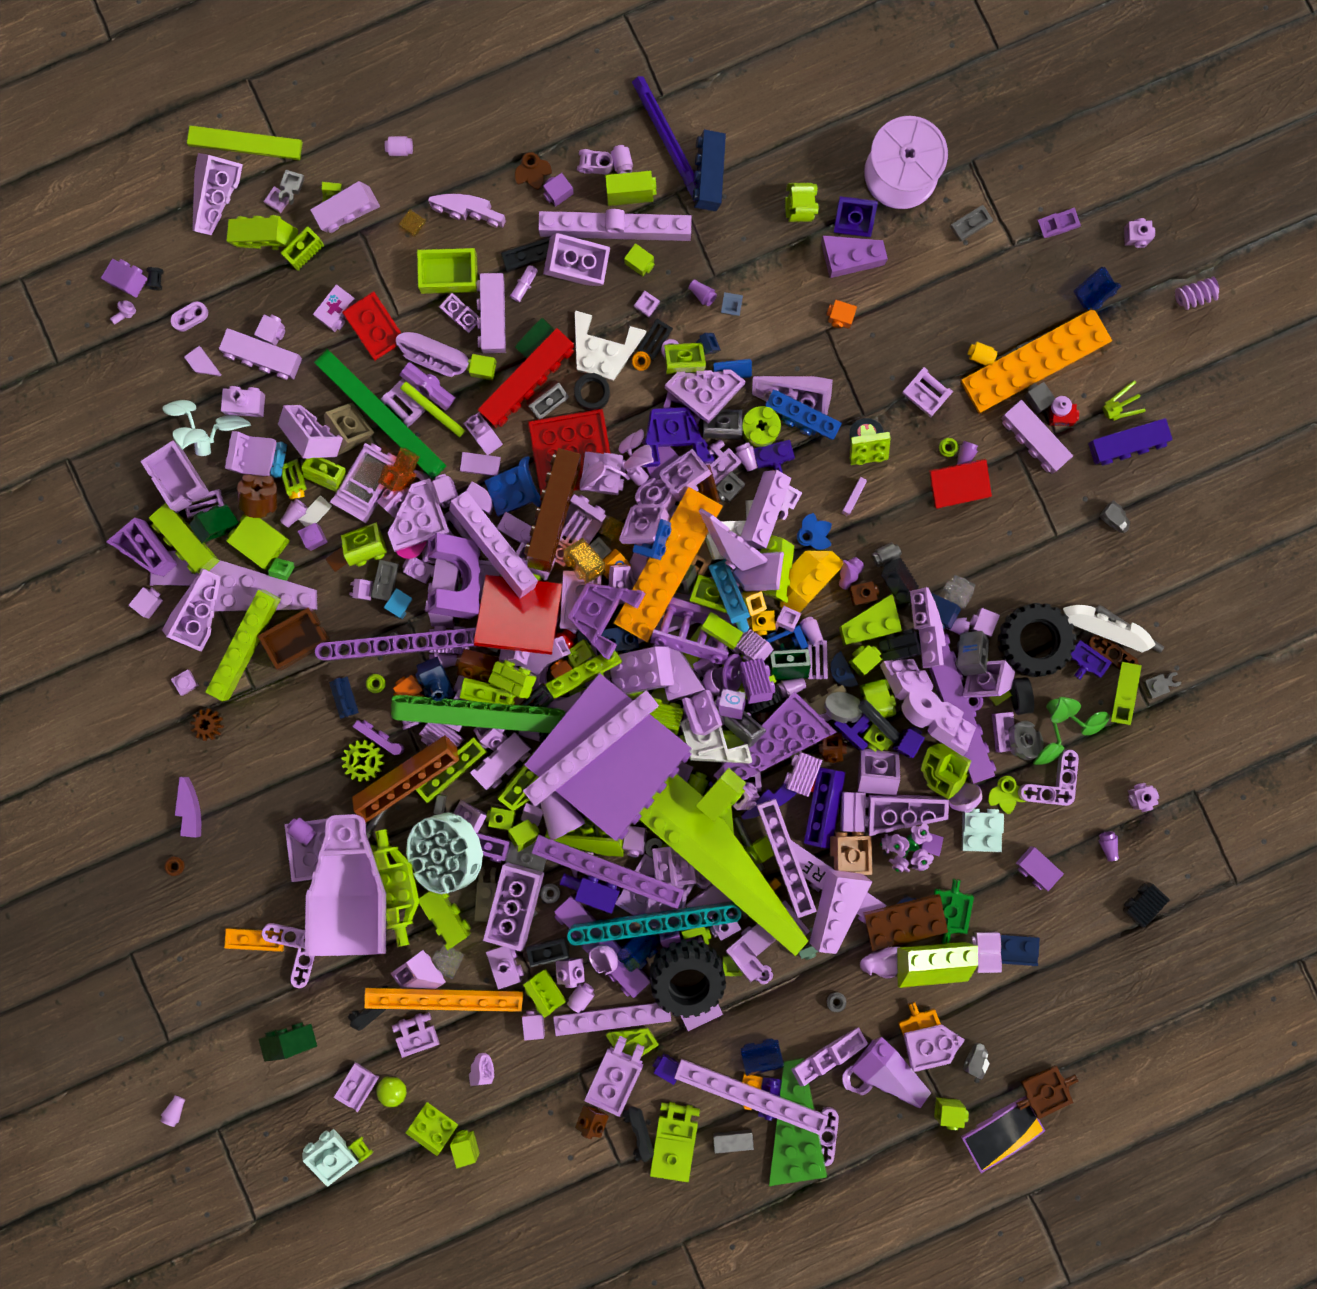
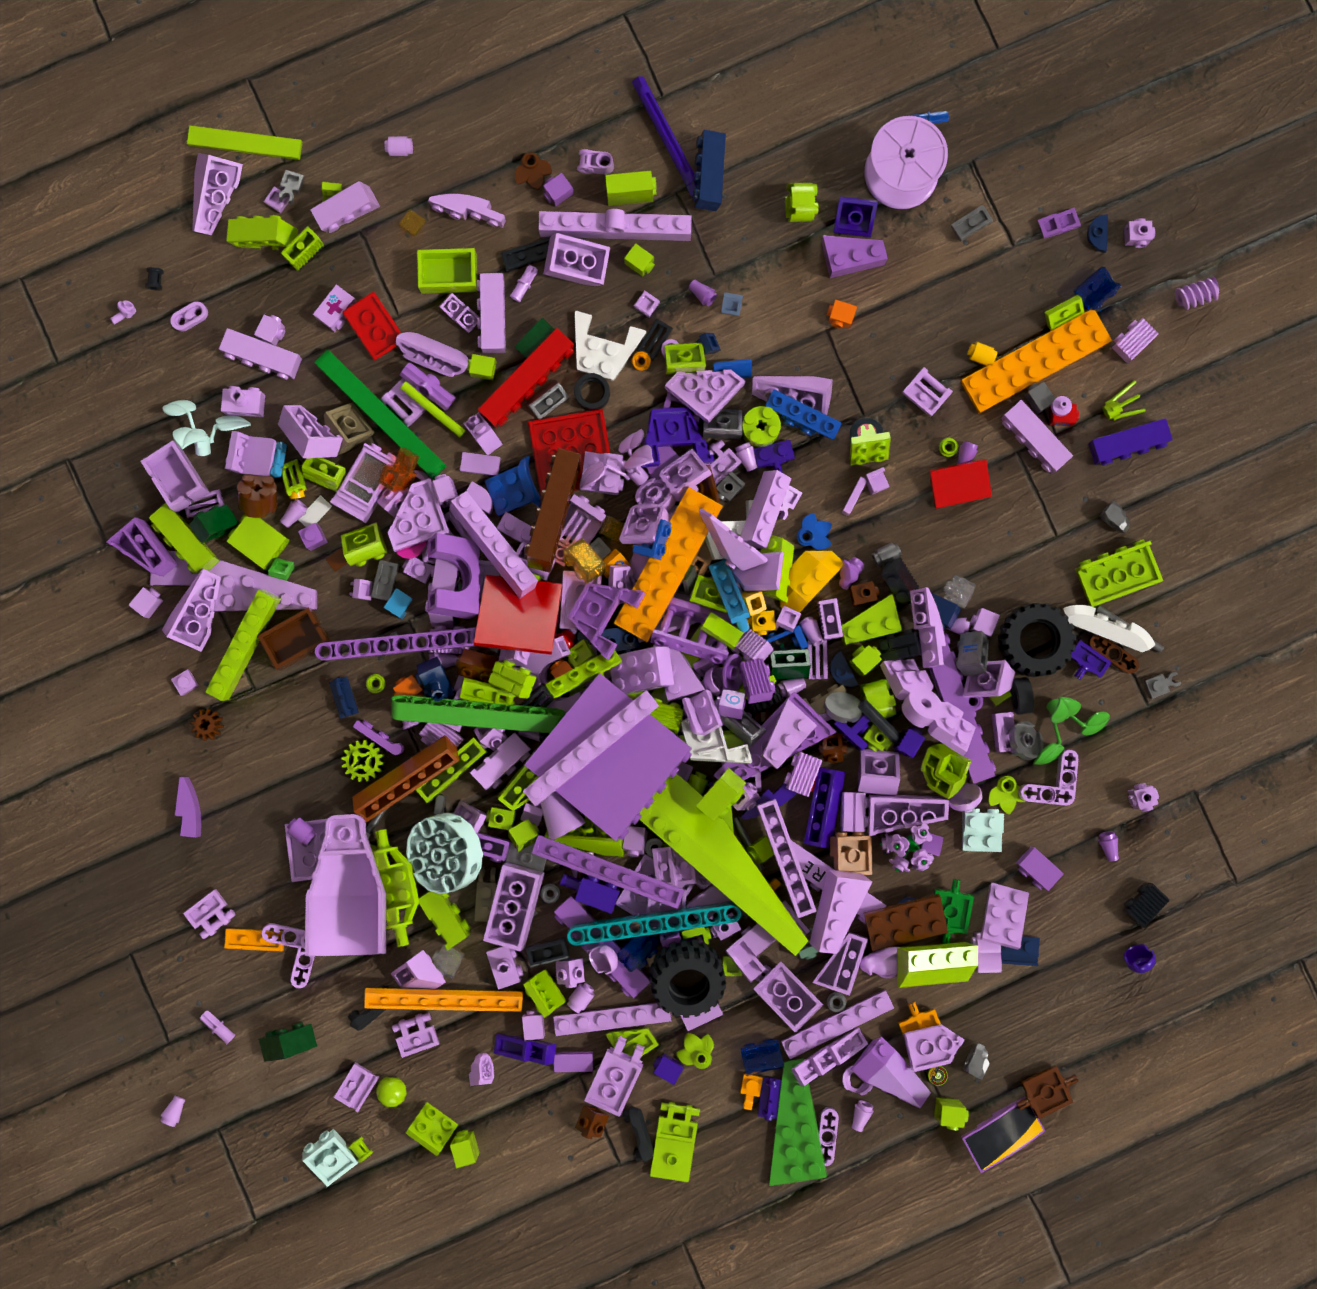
(124, 277): medium lavender brick -> none
(169, 869): reddish brown plate -> none
(201, 362): lavender tile -> none
(205, 909): none -> lavender plate
(217, 1027): none -> lavender axle
(528, 1050): none -> dark purple slope
(573, 1061): none -> medium lavender slope
(622, 159): lavender brick -> none
(694, 1049): none -> lime plate
(733, 1141): flat silver slope -> none
(751, 1097): lavender plate -> none
(787, 735): none -> lavender wedge
(788, 997): none -> lavender slope
(829, 619): none -> lavender brick
(837, 1024): none -> lavender plate
(843, 967): none -> lavender wedge
(862, 1113): none -> lavender cone
(876, 481): none -> lavender panel
(937, 117): none -> blue axle
(937, 1075): none -> tile
(1004, 916): none -> lavender plate
(1064, 312): none -> lime plate
(1098, 233): none -> dark blue plate
(1118, 573): none -> lime bracket
(1126, 693): lime slope -> none
(1135, 340): none -> lavender brick
(1139, 958): none -> dark purple hair

